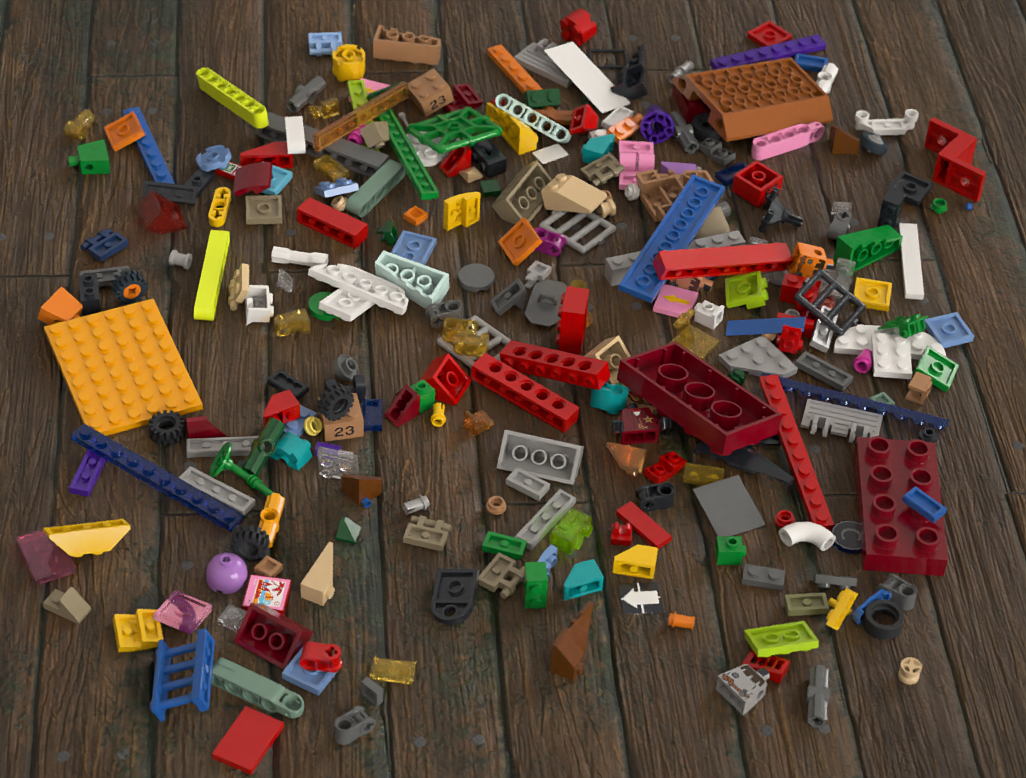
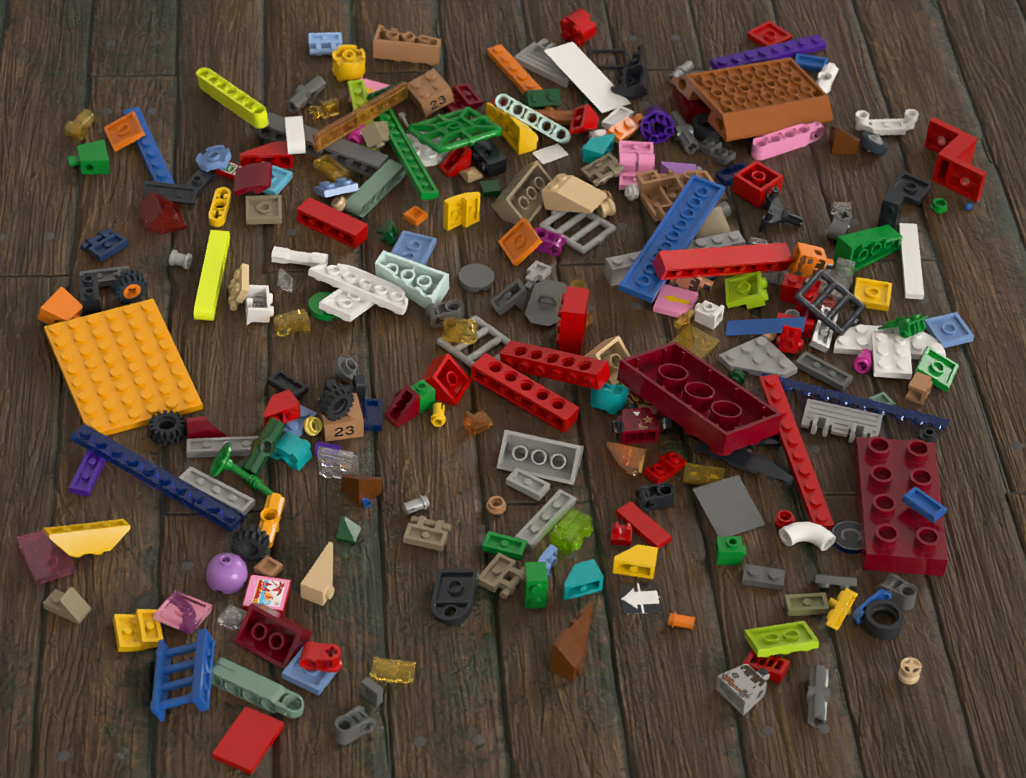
(470, 344): clear yellow leg -> none

